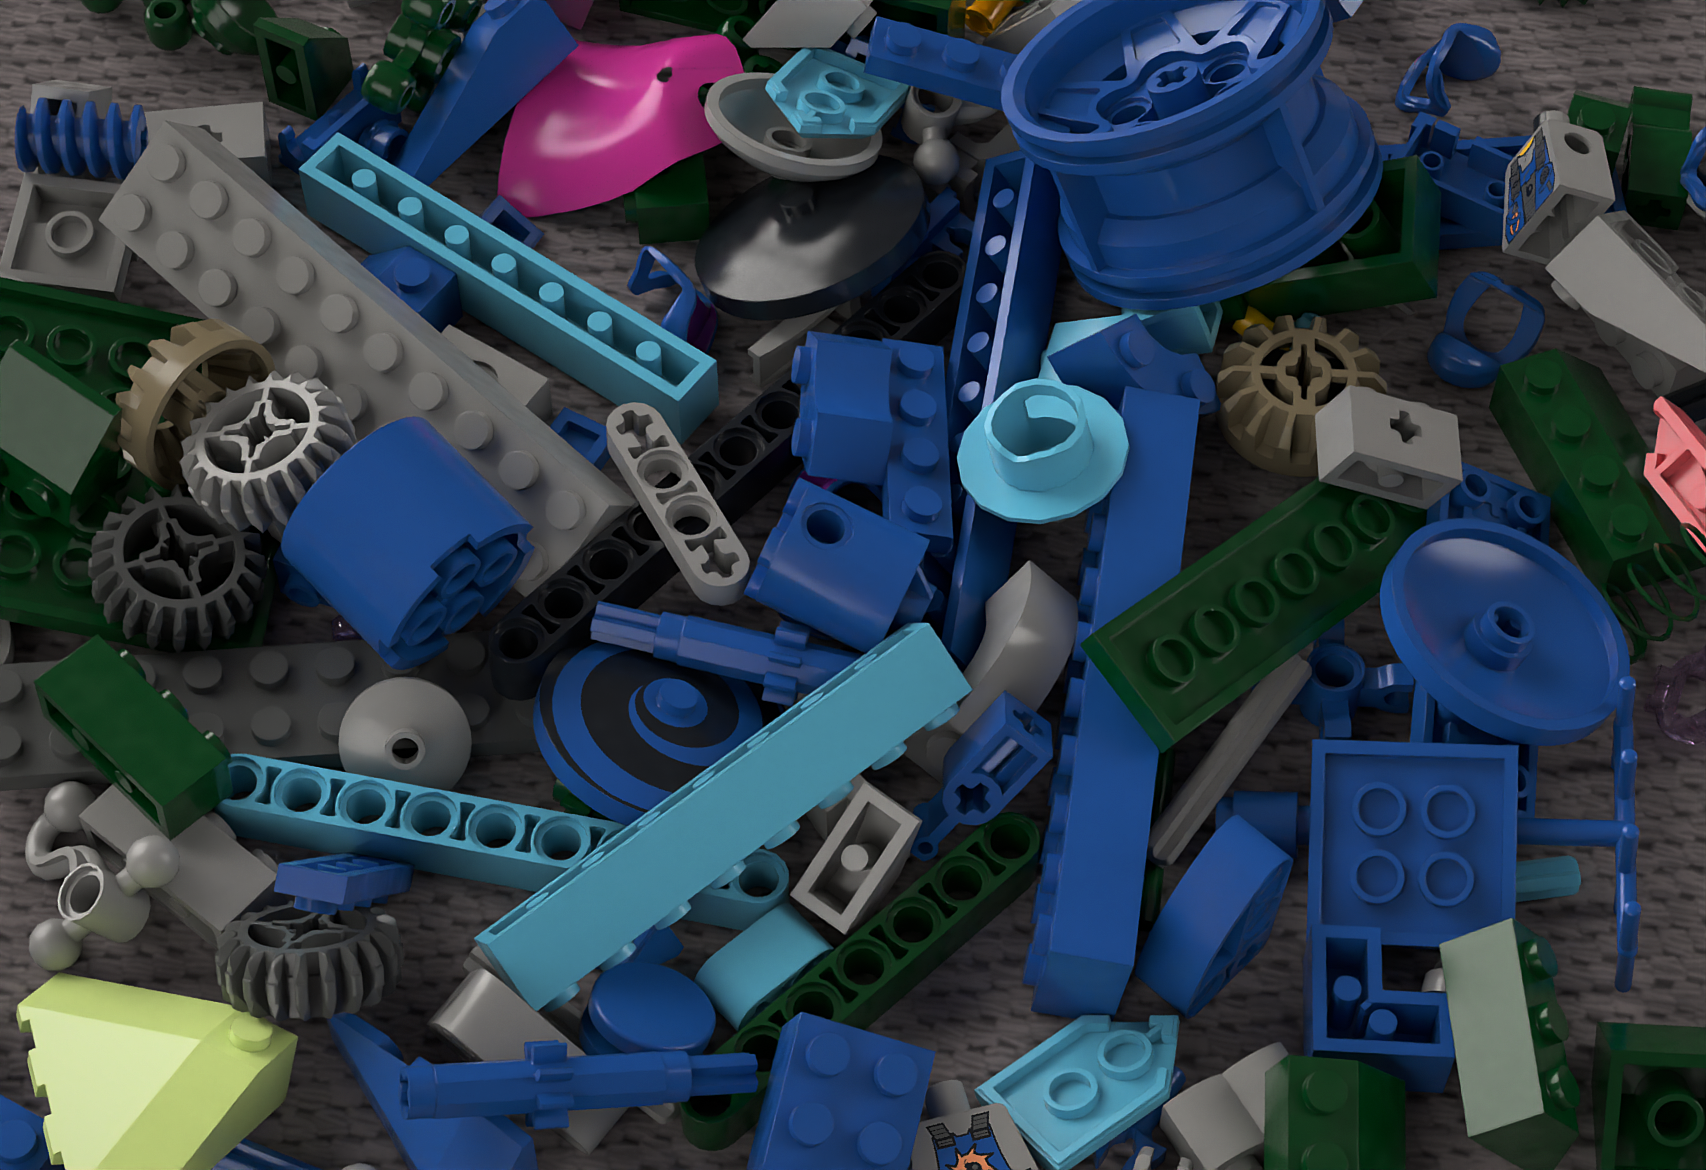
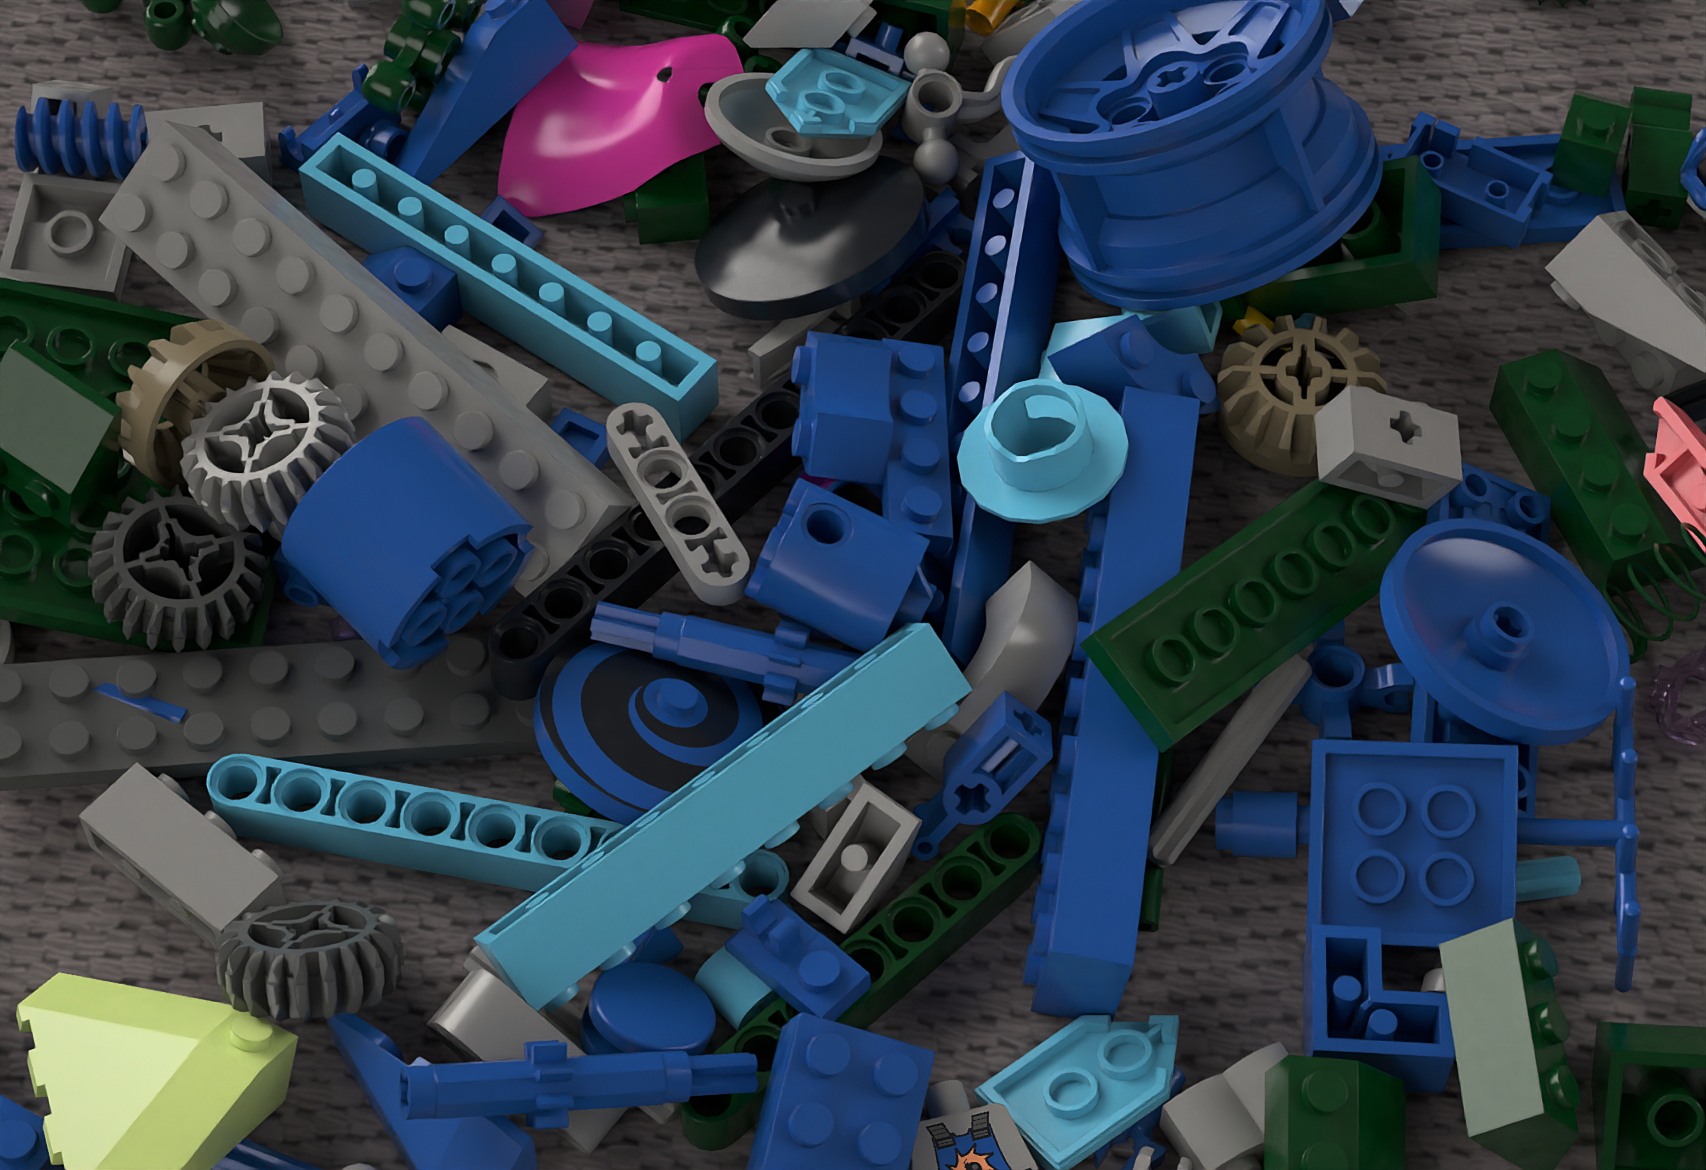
(91, 893): light grey piece -> none
(136, 735): dark green brick -> none
(302, 64): dark green slope -> none
(342, 881): blue plate -> none
(406, 710): light grey dish -> none
(692, 314): blue piece -> none
(797, 960): none -> blue plate
(937, 62): blue plate -> none
(1215, 917): blue beam -> none
(1458, 359): blue piece -> none
(1462, 53): blue piece -> none
(1554, 188): light grey torso -> none

